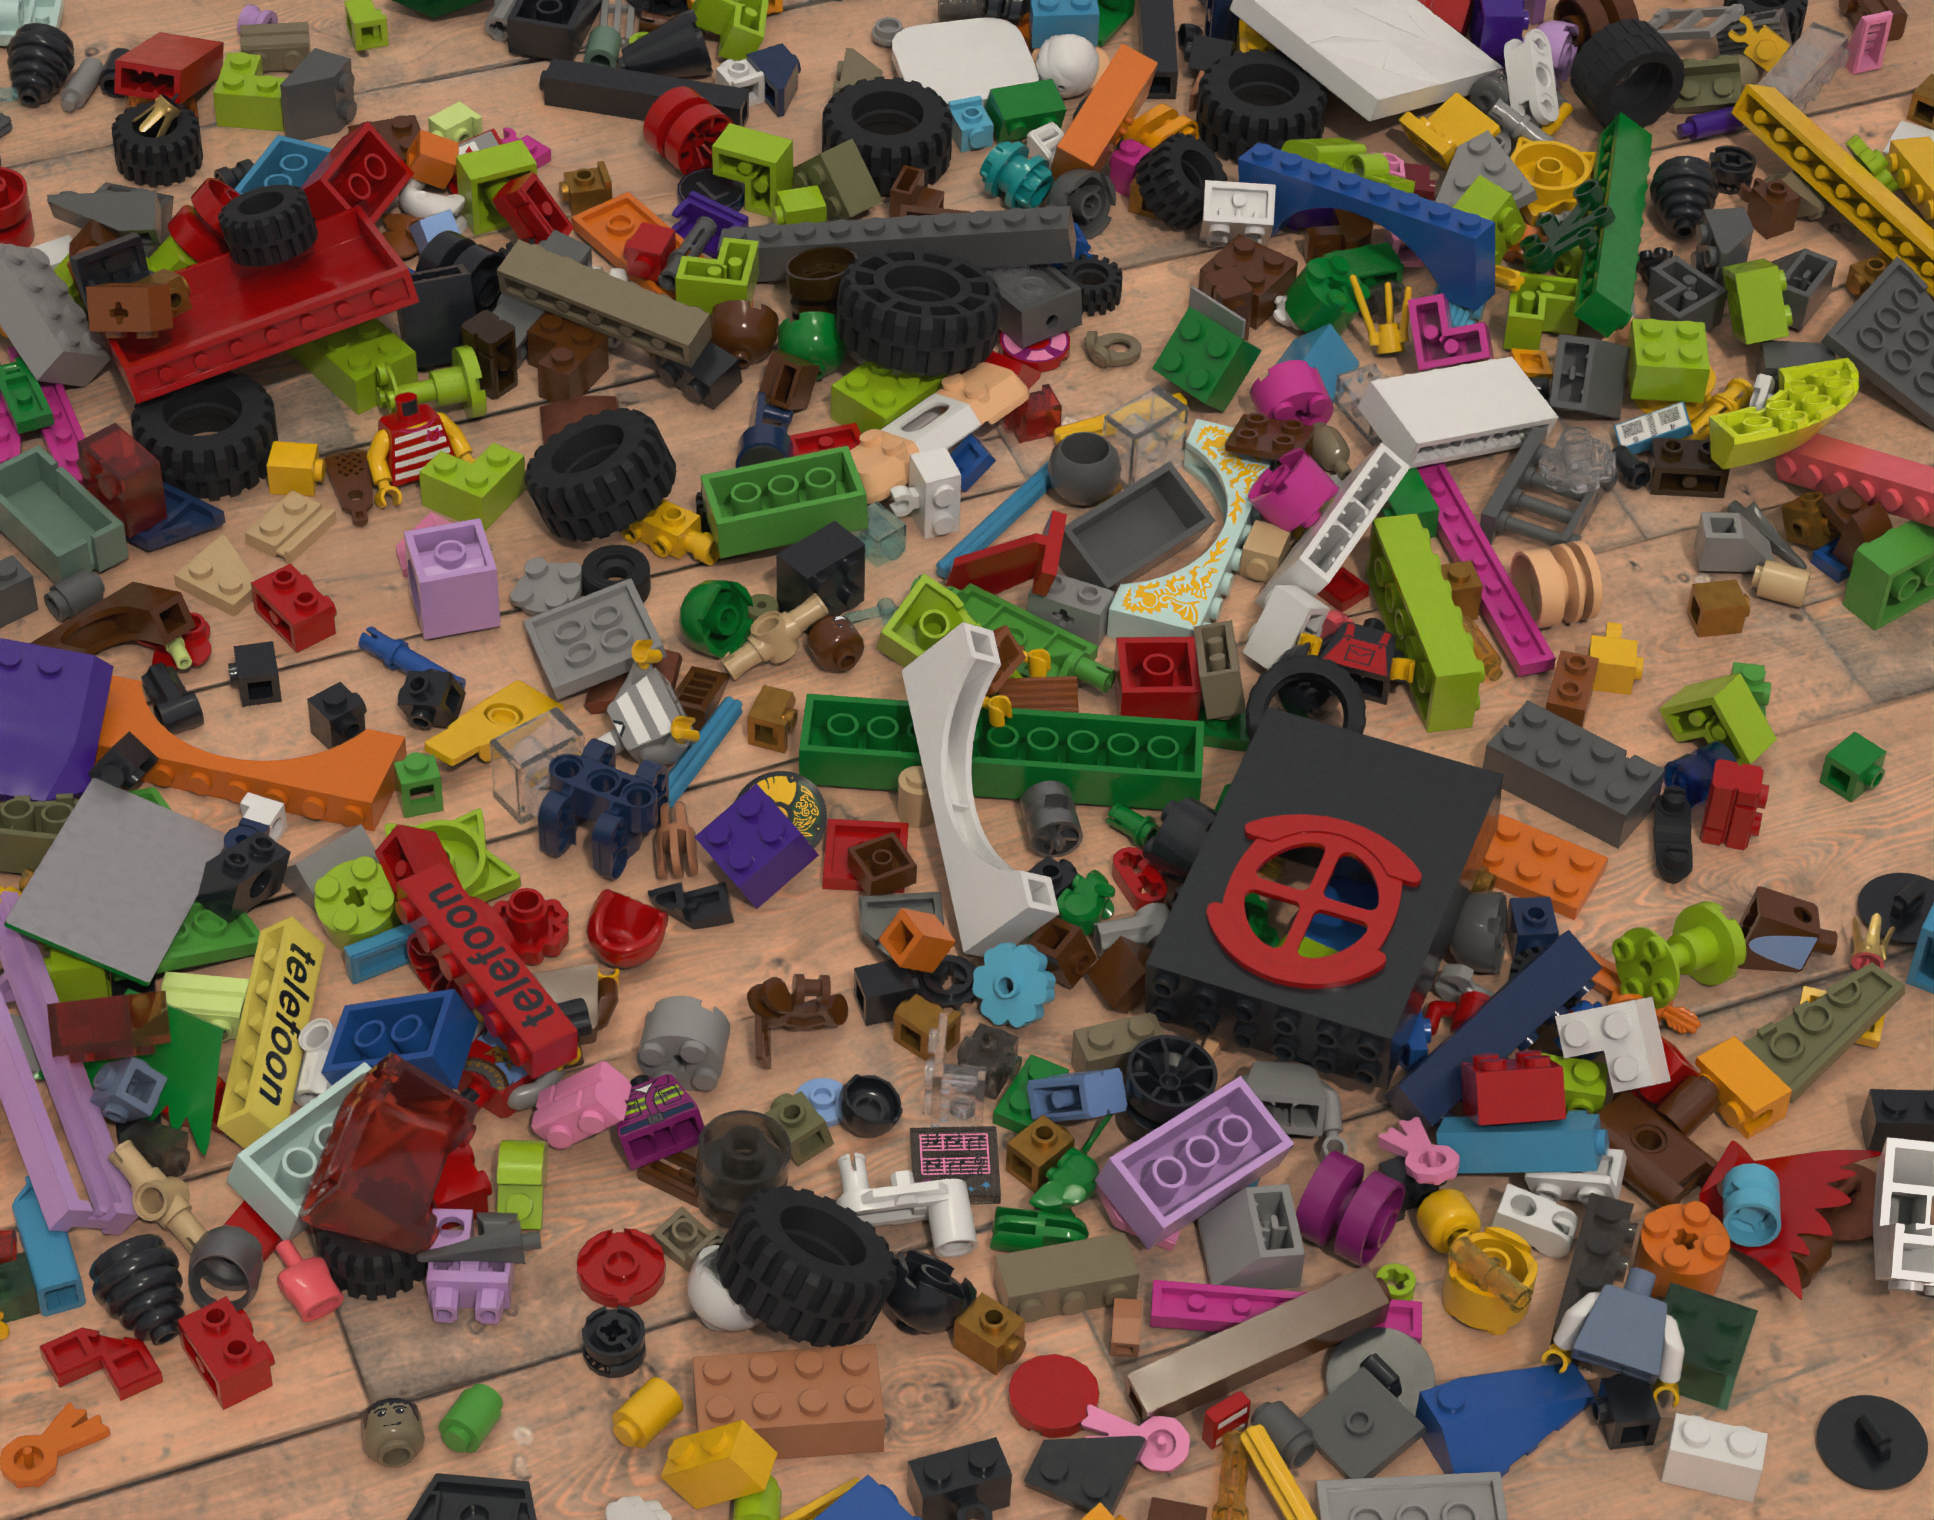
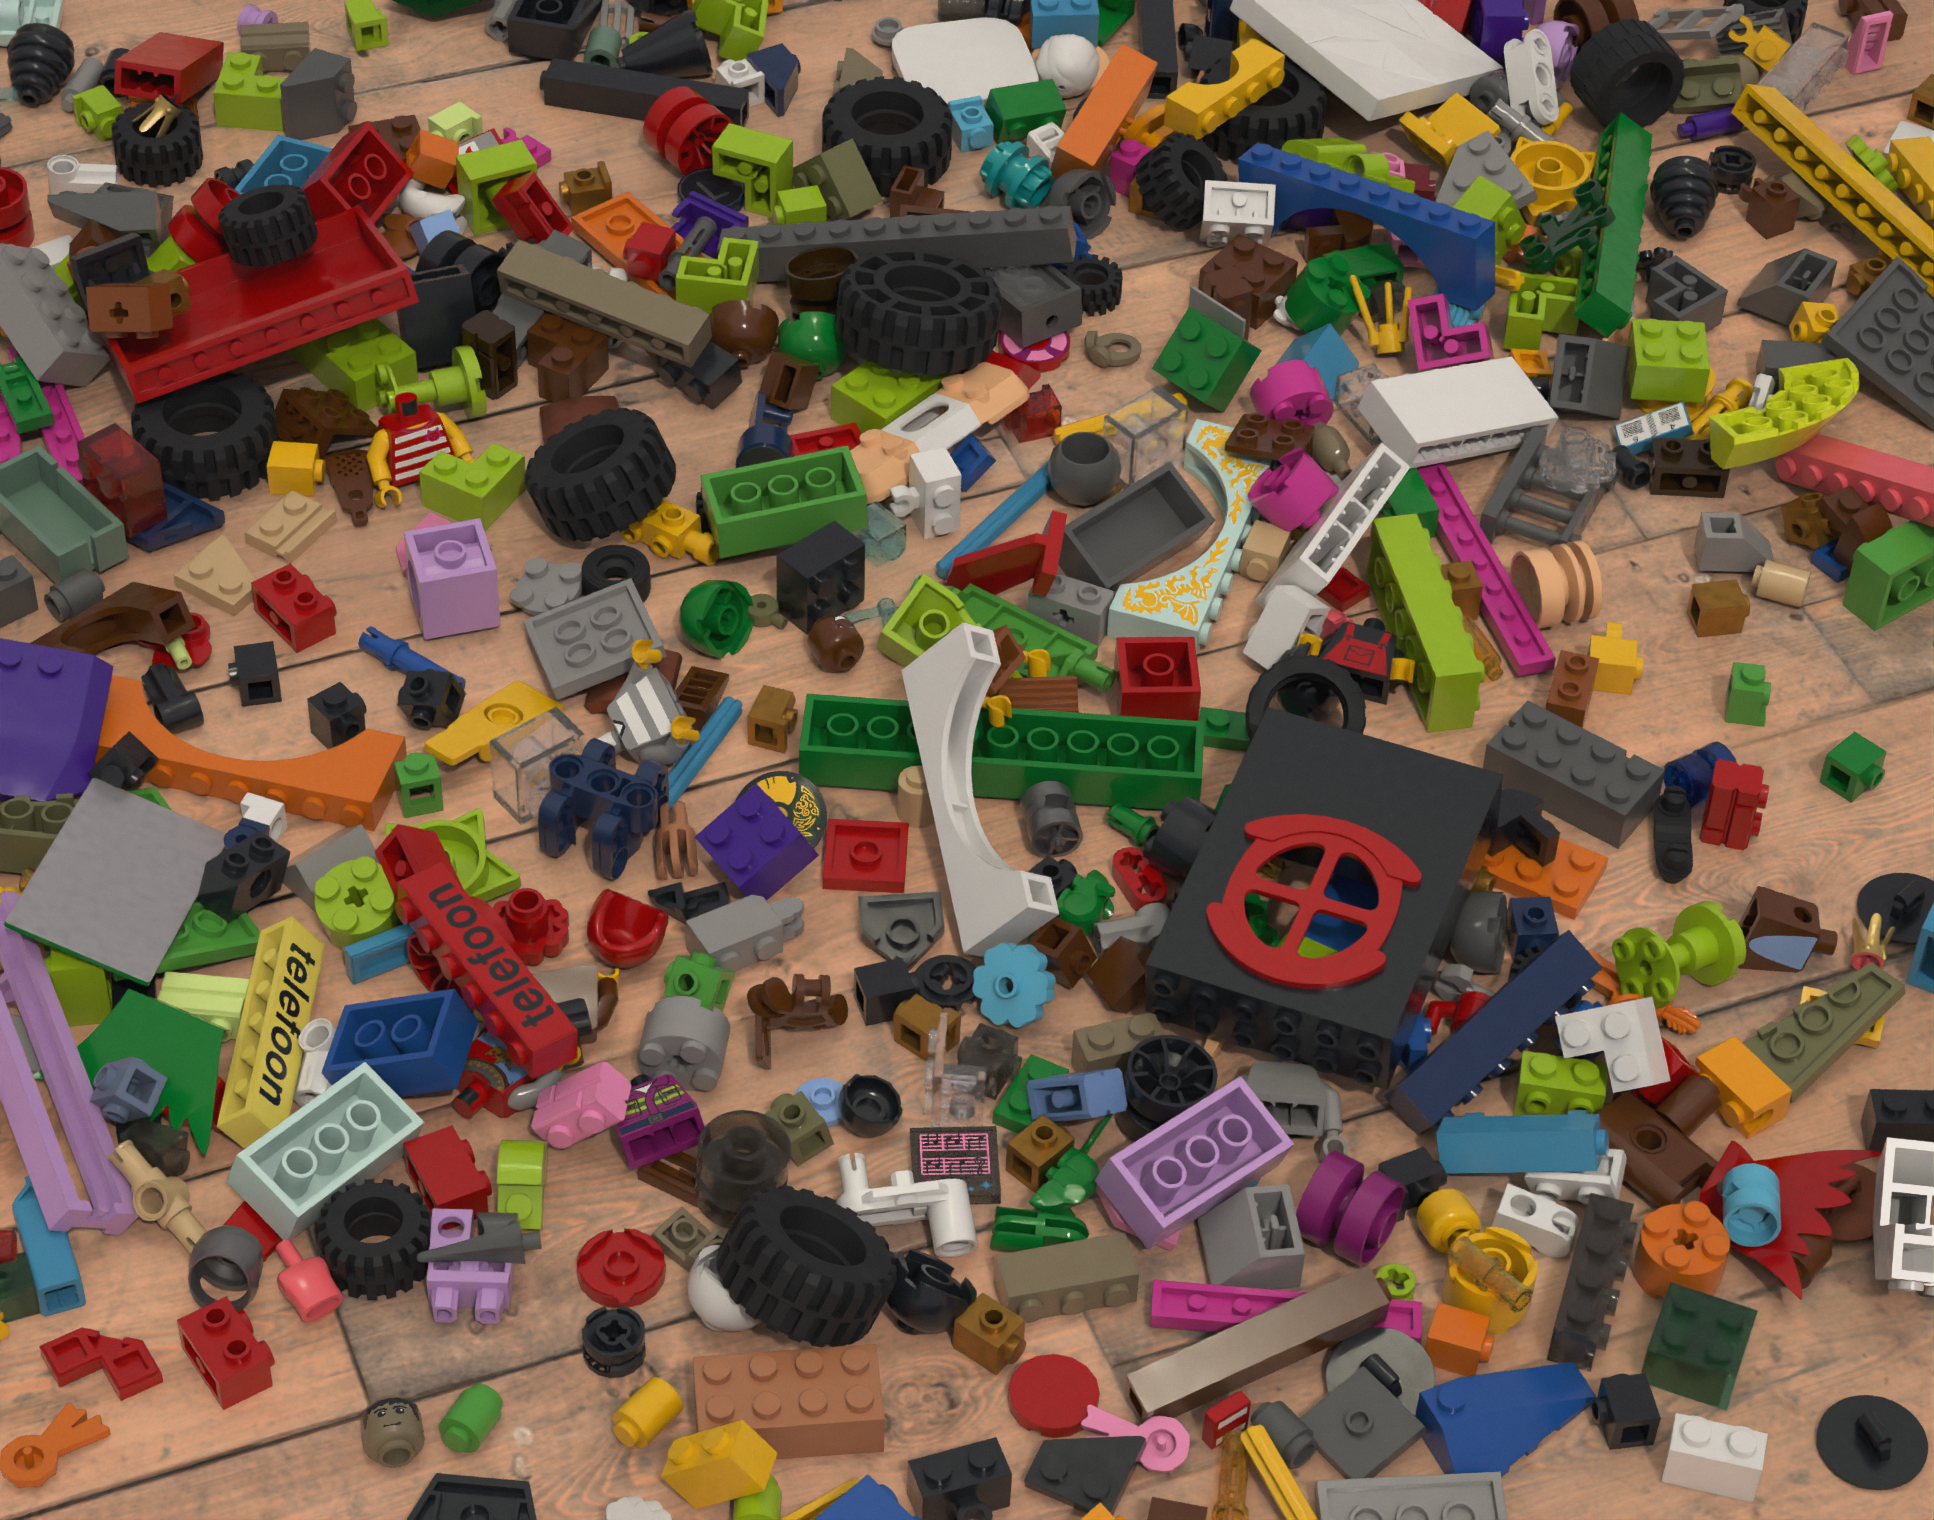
(69, 175): none -> white piece
(96, 111): none -> lime brick
(109, 1026): clear red brick -> none
(141, 1287): black piece -> none
(317, 416): none -> reddish brown bracket
(388, 1157): clear red windscreen -> none
(699, 978): none -> bright green brick
(745, 930): none -> light grey hinge
(774, 637): tan pin -> none
(882, 865): reddish brown piece -> none
(917, 940): orange brick -> none
(1126, 1327): nougat piece -> none
(1202, 108): none -> yellow arch
(1219, 670): dark tan brick -> none
(1423, 1160): bright pink piece -> none
(1459, 1340): none -> orange brick
(1513, 1089): red brick -> none
(1523, 824): none -> black brick
(1624, 1334): sand blue torso -> none
(1720, 712): lime brick -> none
(1721, 241): dark grey slope -> none
(1757, 301): lime brick -> none
(1759, 521): dark grey piece -> none
(1813, 322): none -> yellow brick

